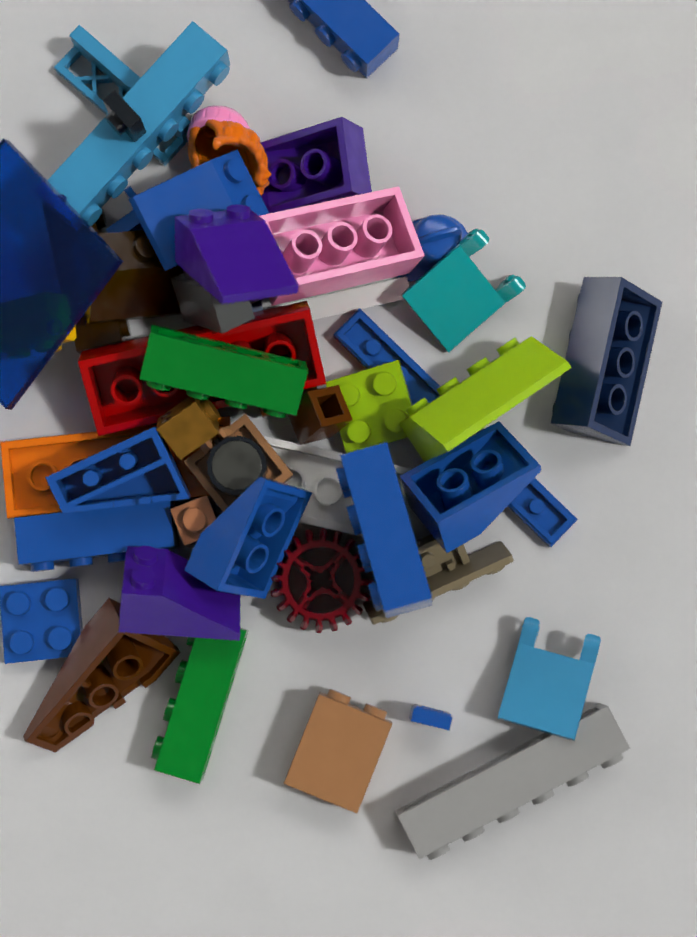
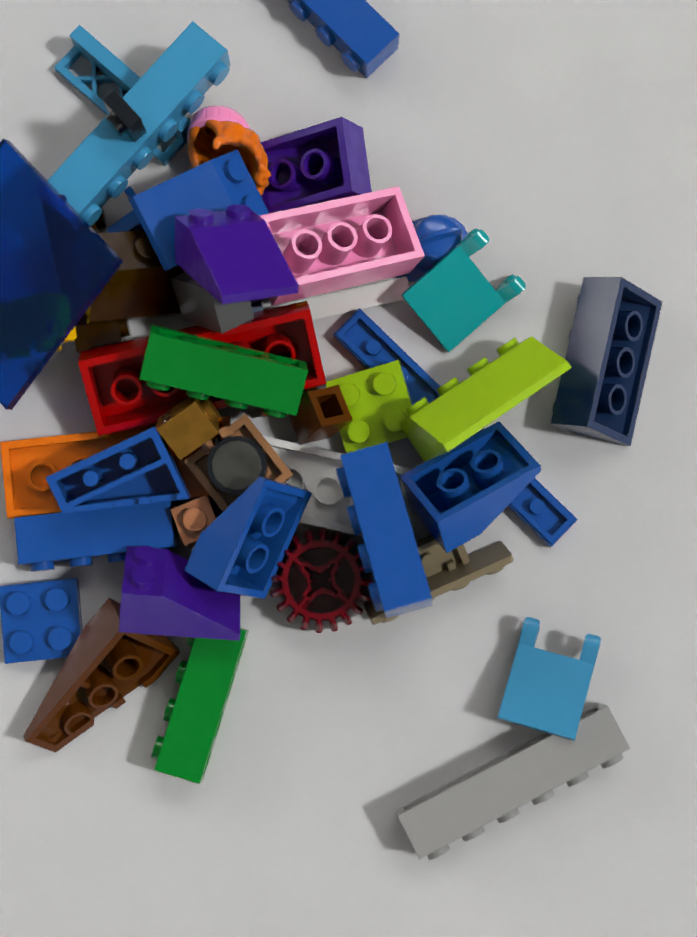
(339, 750): medium nougat brick -> none
(430, 716): blue tile -> none

